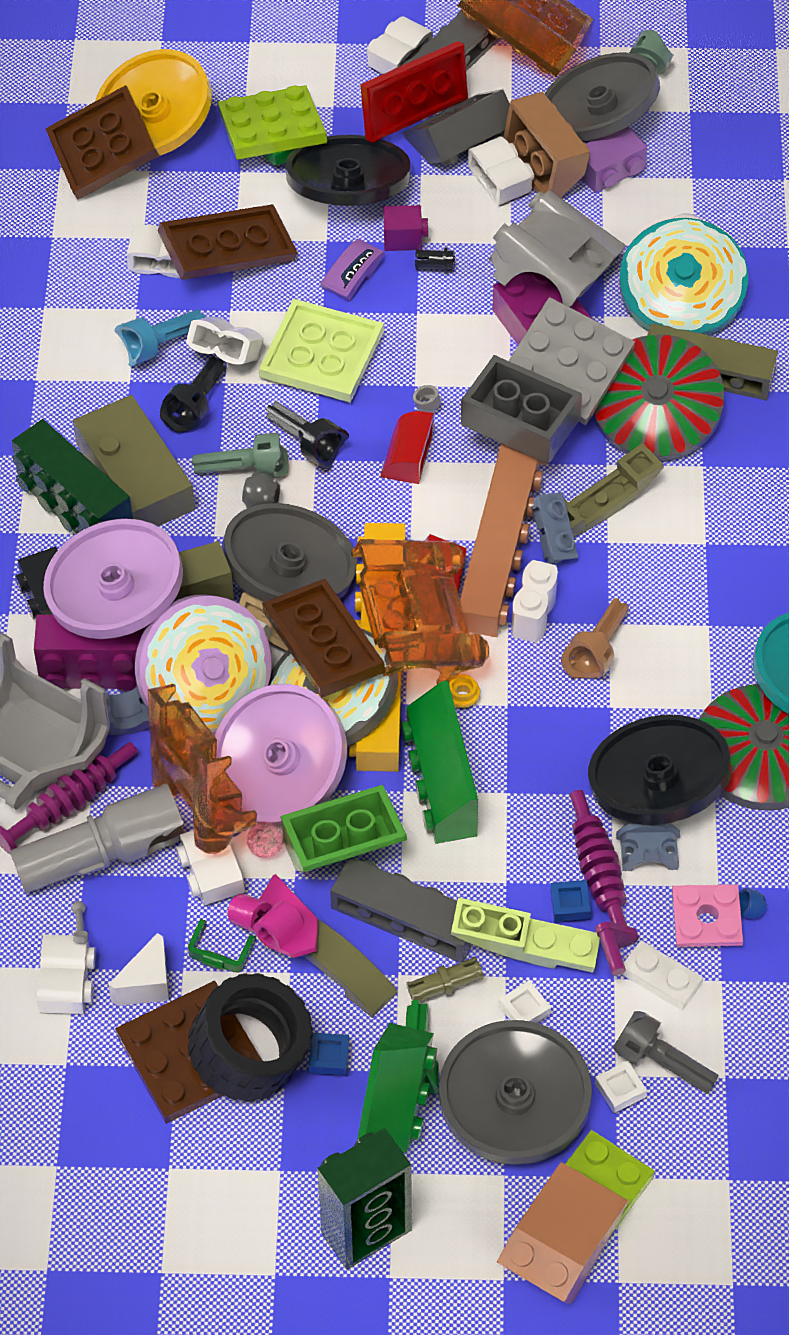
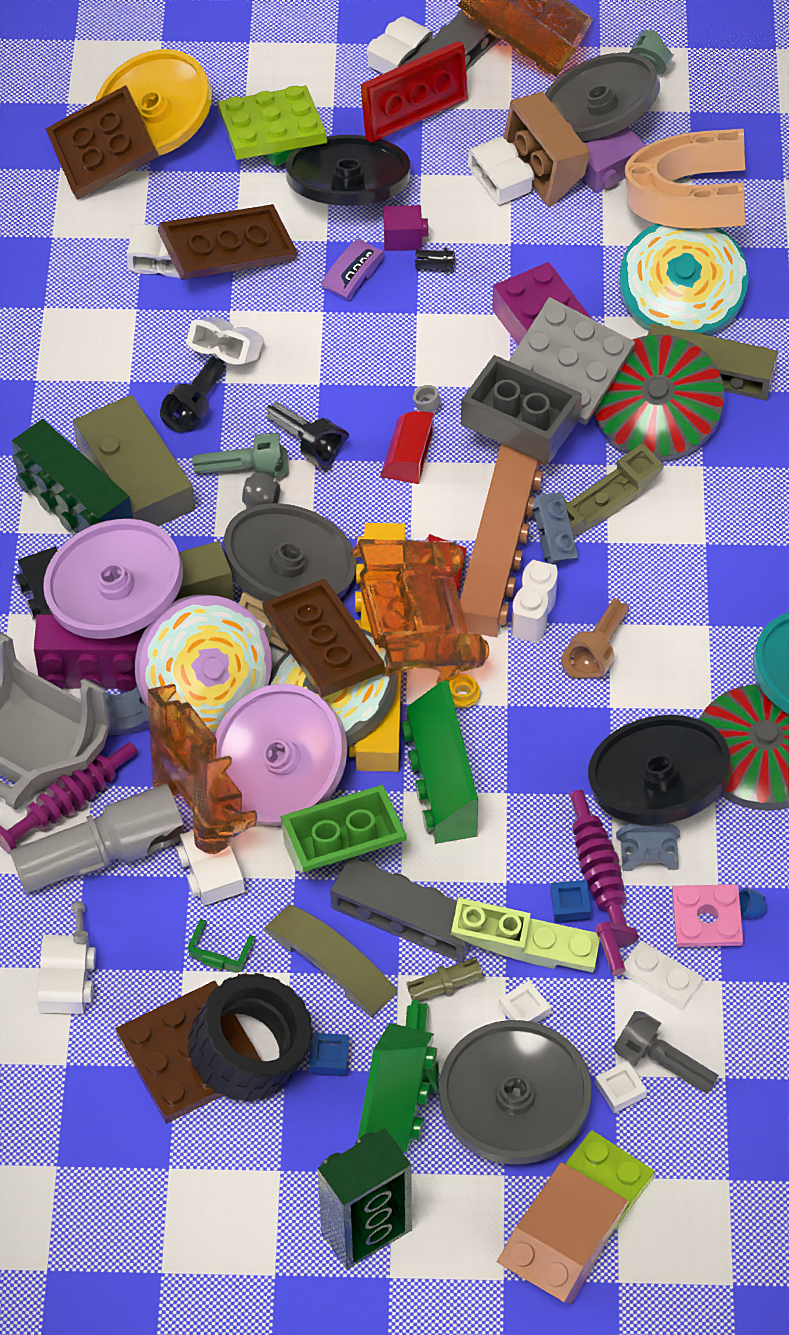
(143, 339): dark azure piece -> none
(143, 977): white slope -> none
(265, 839): clear pink tile -> none
(277, 919): dark pink panel -> none
(321, 350): yellowish green plate -> none
(460, 127): dark grey slope -> none
(557, 244): light grey piece -> none
(679, 205): none -> light nougat piece

